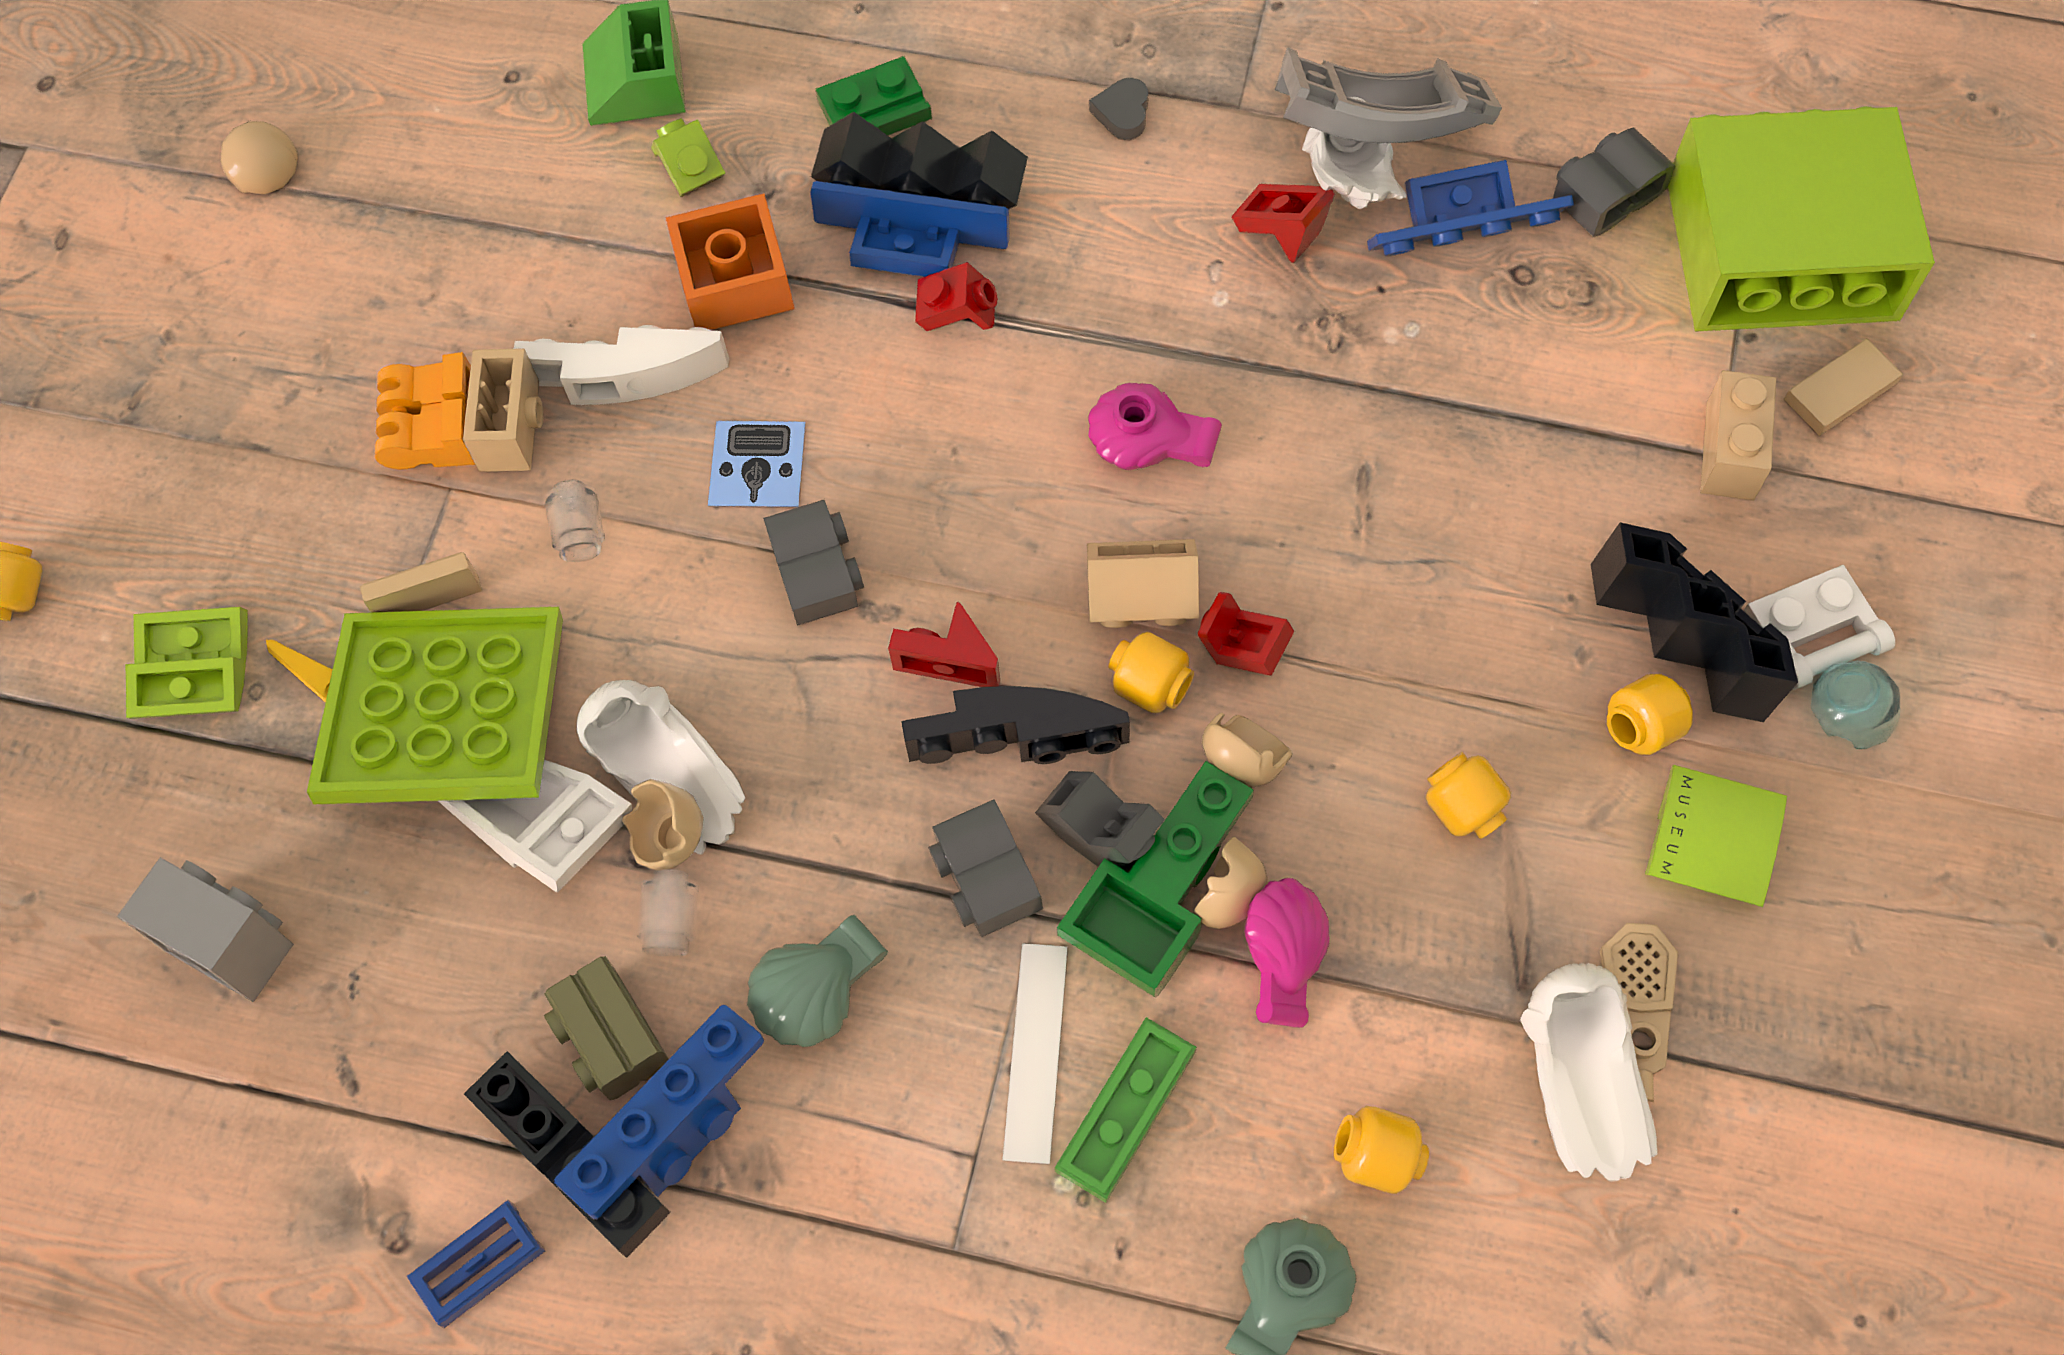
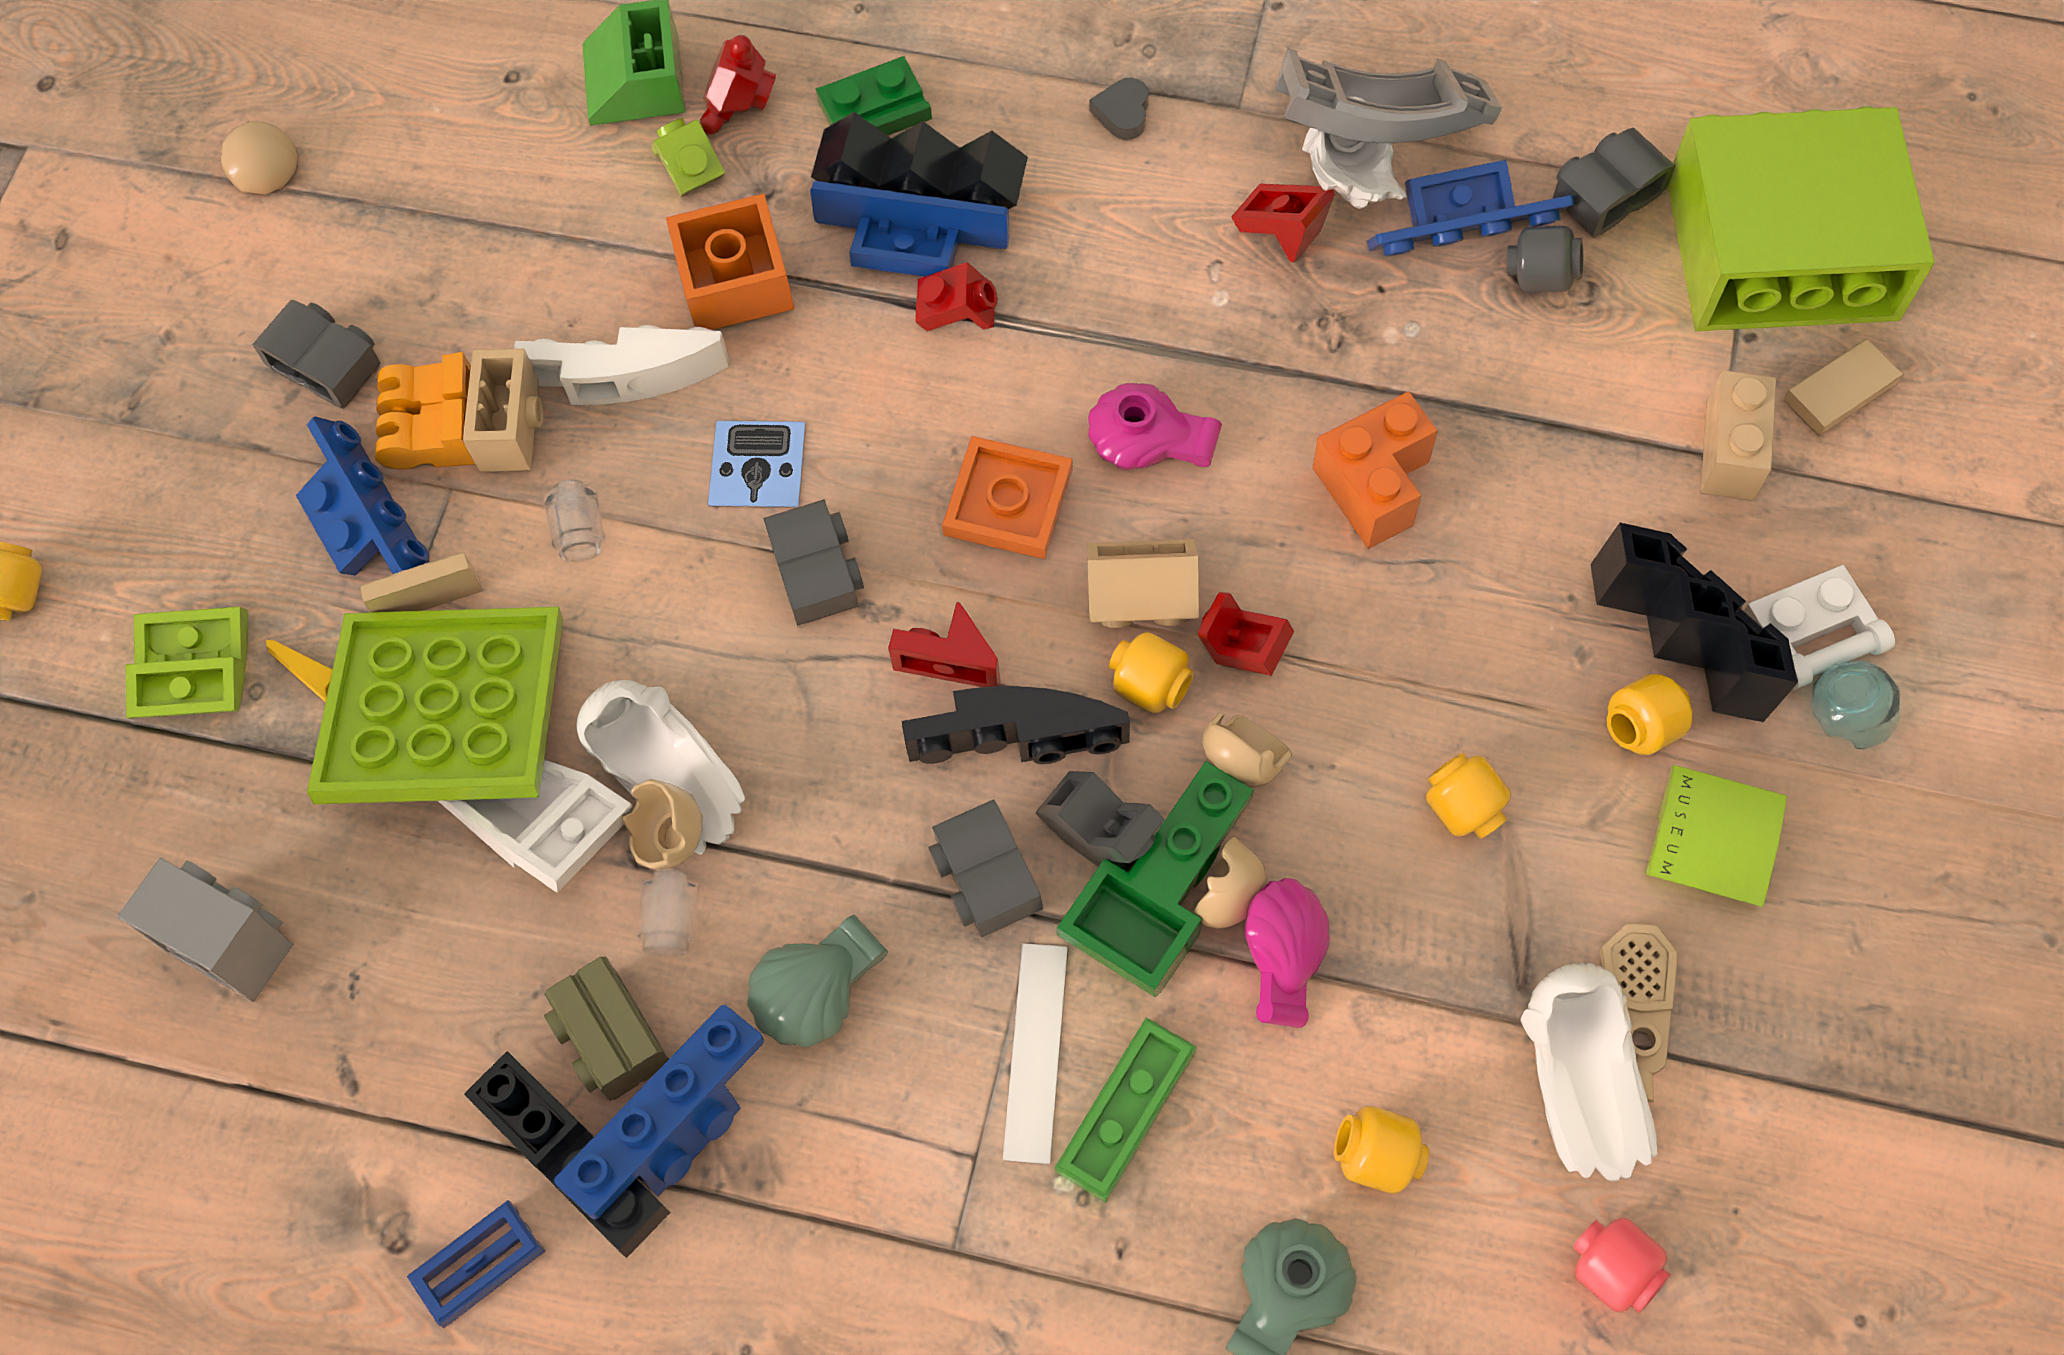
(317, 352): none -> dark grey brick
(354, 506): none -> blue bracket
(735, 83): none -> red rock
(1007, 497): none -> orange plate
(1368, 465): none -> orange brick
(1546, 259): none -> dark grey head
(1621, 1264): none -> coral head

